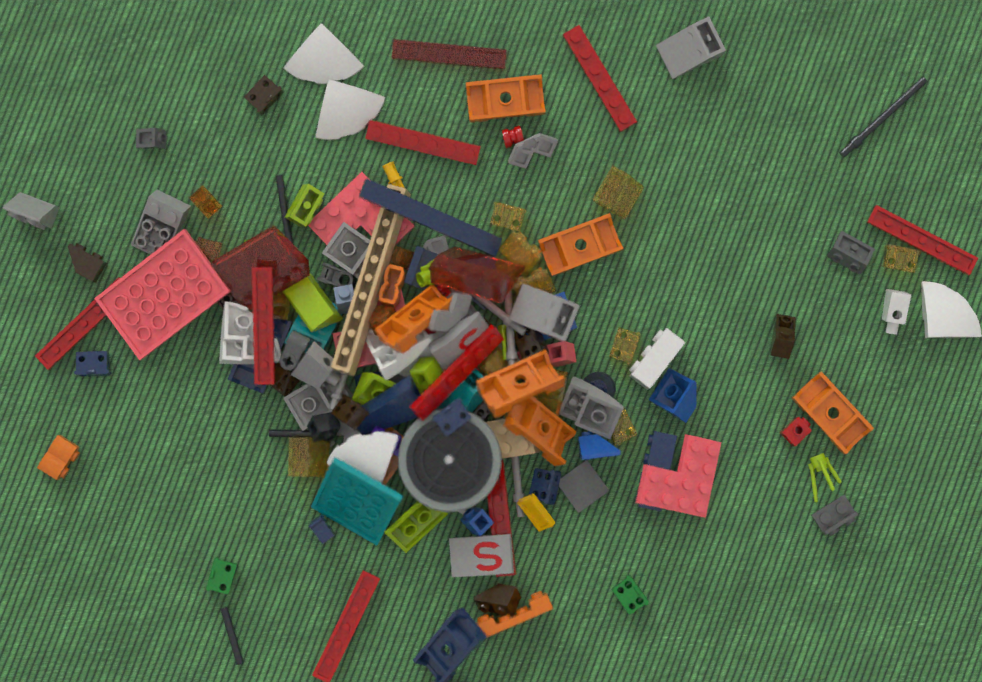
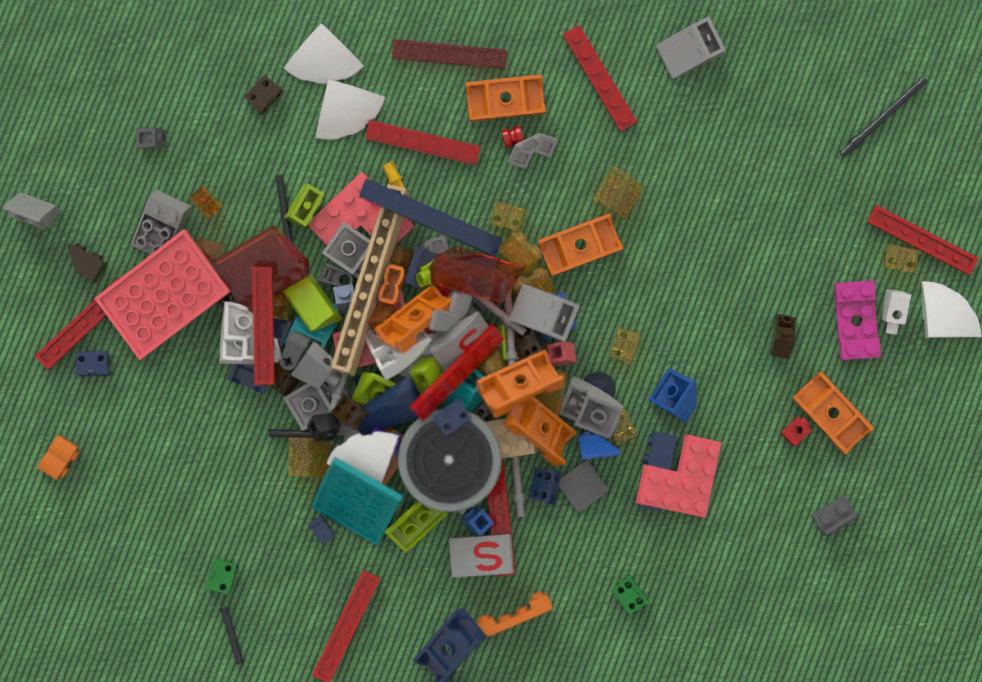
(499, 599): dark brown slope -> none
(536, 512): yellow tile -> none
(656, 358): white brick -> none
(821, 463): lime plant -> none
(851, 253): dark grey bracket -> none
(856, 300): none -> dark pink piece

